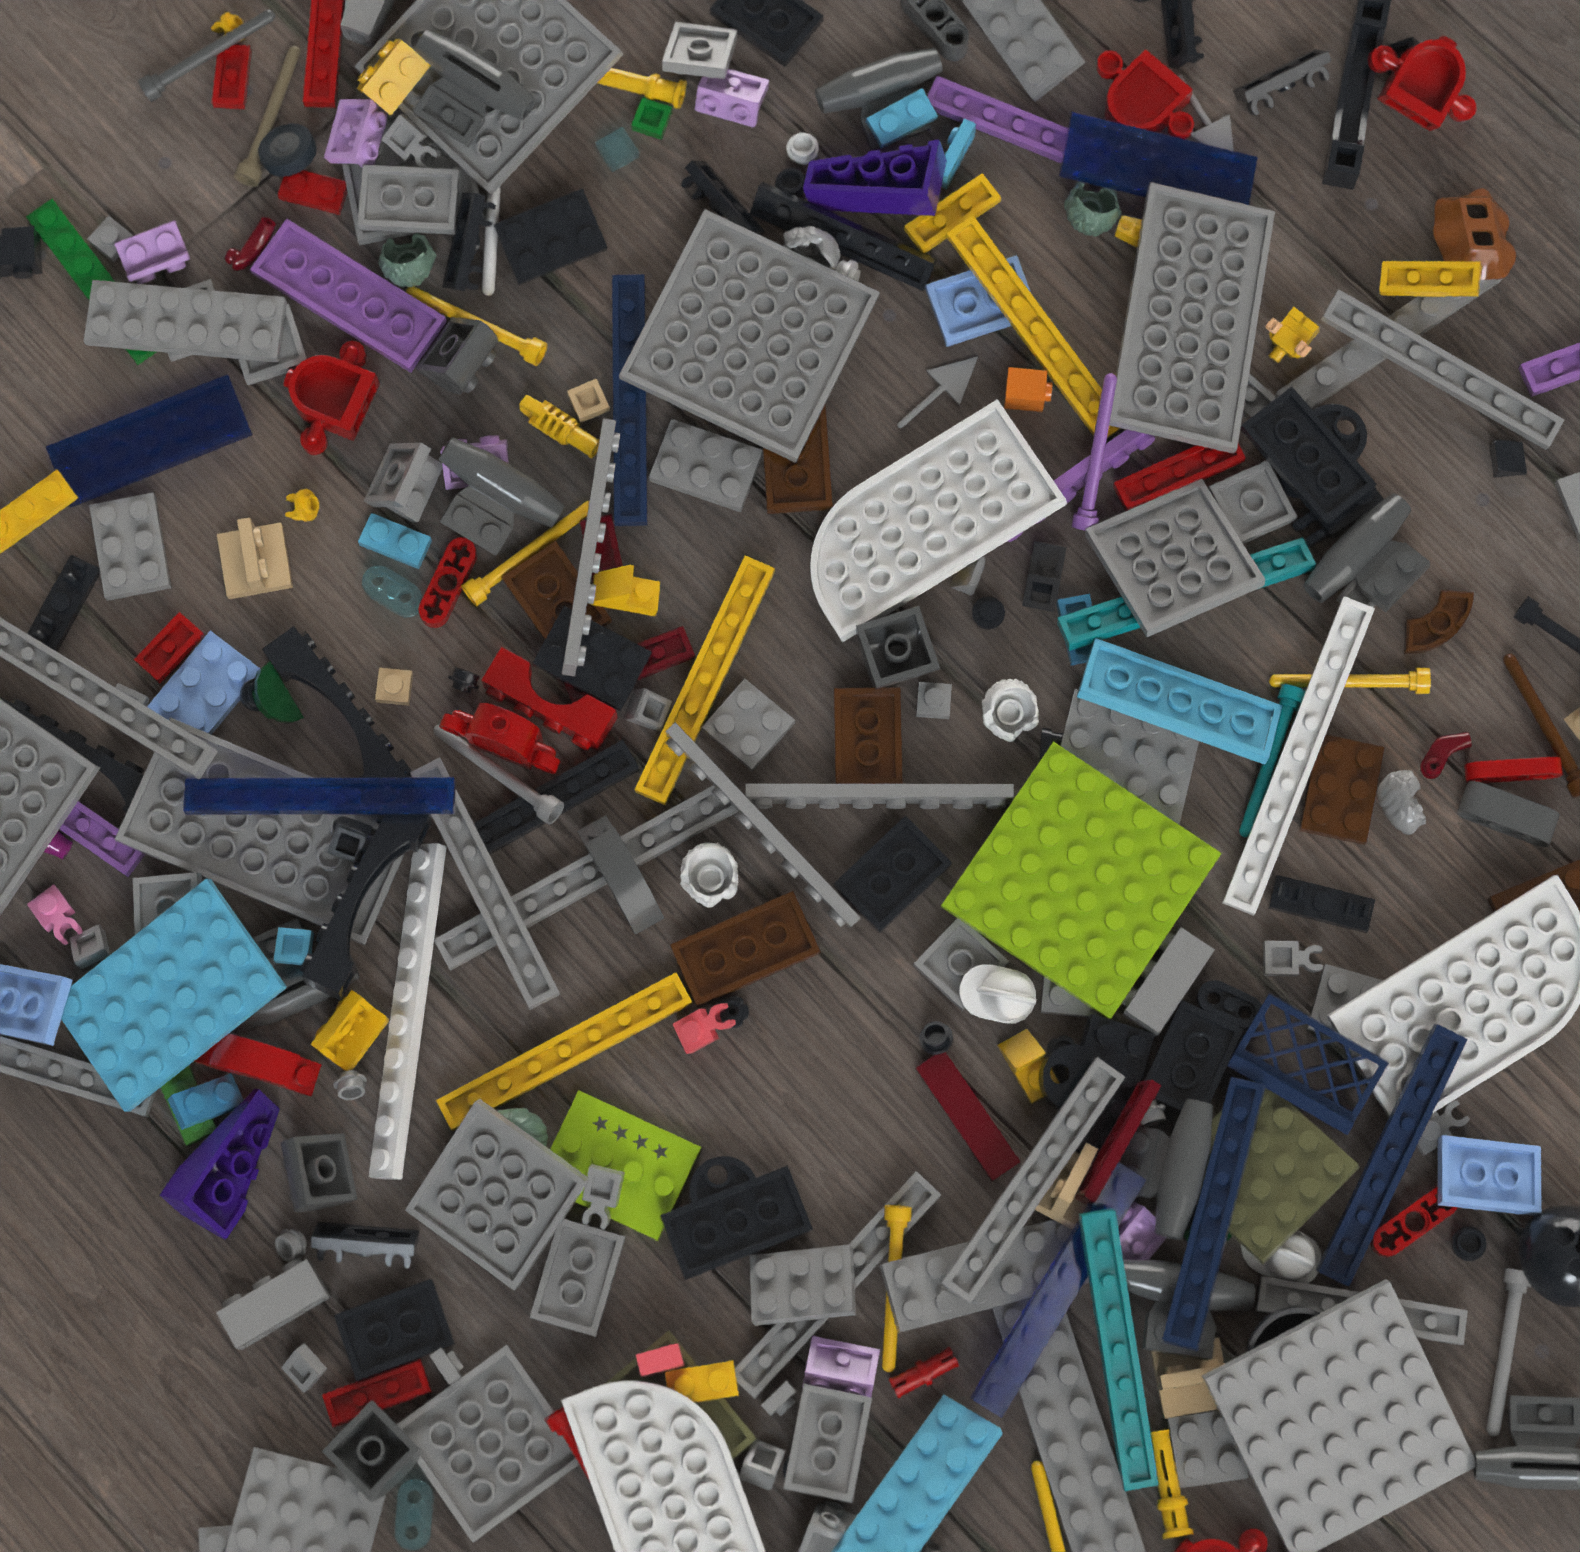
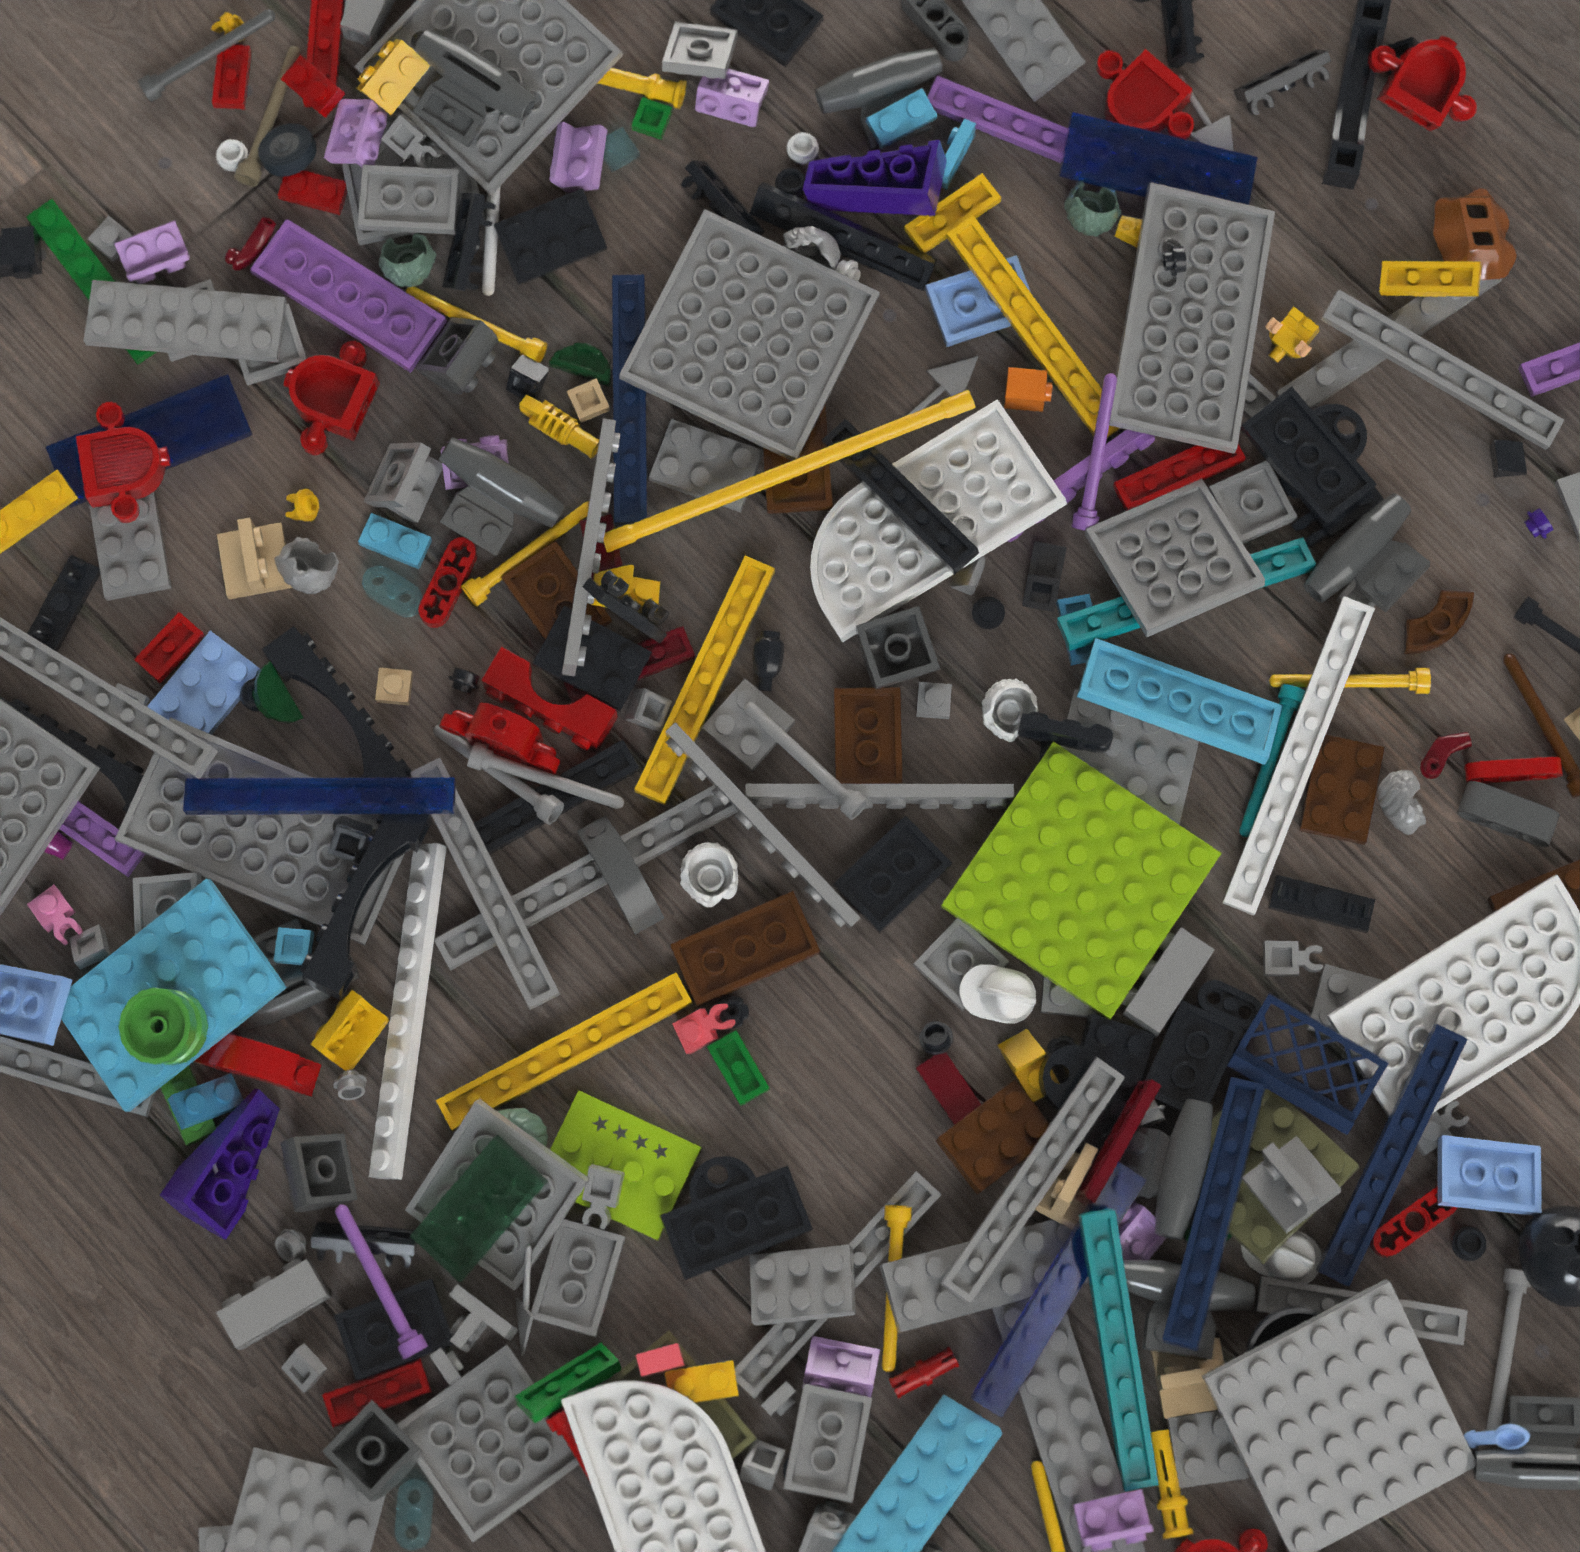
(120, 464): none -> red piece
(163, 1026): none -> bright green wheel
(230, 154): none -> white plate
(306, 566): none -> light grey hair
(312, 86): none -> red plate
(409, 1340): none -> medium lavender piece
(470, 1328): none -> light grey bracket
(479, 1208): none -> clear green plate
(484, 758): none -> light grey piece
(524, 1316): none -> light grey piece
(526, 377): none -> black slope
(572, 1378): none -> green plate
(578, 157): none -> lavender bracket
(582, 361): none -> dark green tile
(627, 607): none -> black plate
(738, 1068): none -> green plate
(767, 658): none -> black plant
(851, 801): none -> light grey piece
(905, 502): none -> black plate
(945, 408): none -> yellow piece
(994, 1137): none -> reddish brown plate
(1065, 732): none -> black hinge
(1112, 1519): none -> lavender bracket
(1174, 259): none -> black plate
(1290, 1183): none -> light grey bracket
(1506, 1436): none -> light blue piece
(1538, 524): none -> dark purple plate

